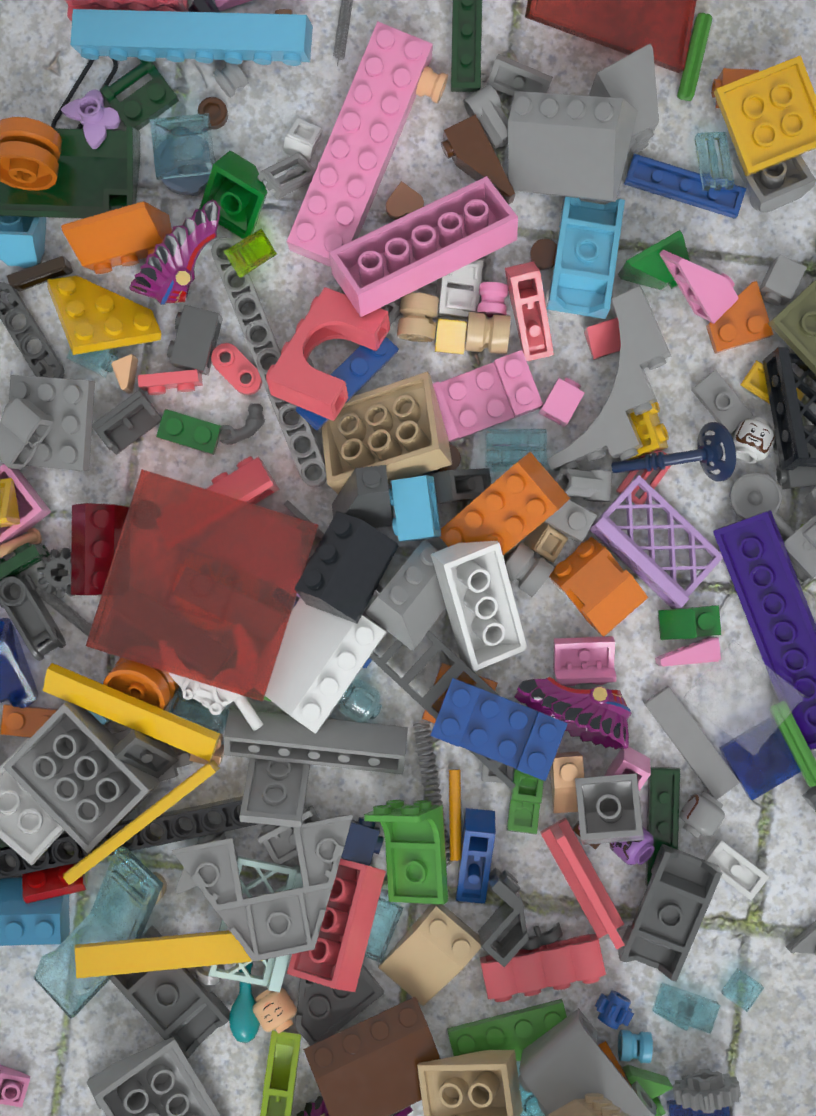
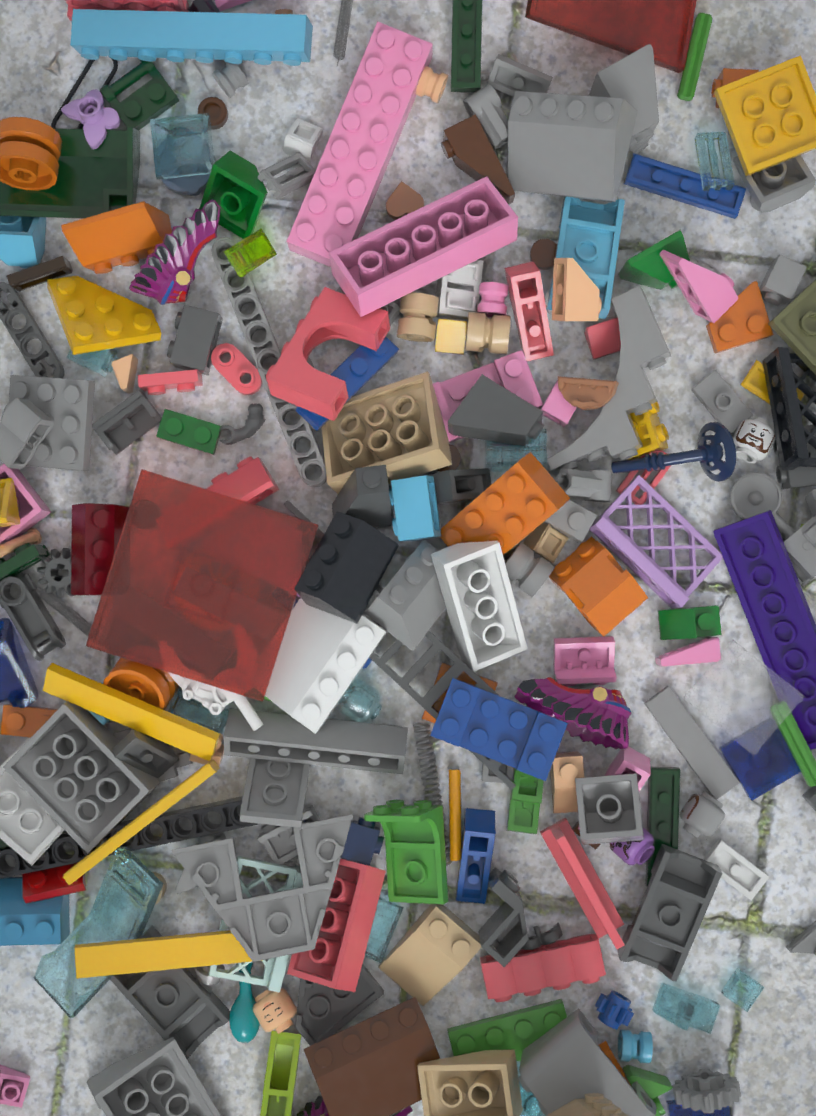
(495, 415): none -> dark grey slope
(573, 293): none -> light nougat slope
(587, 393): none -> nougat tile

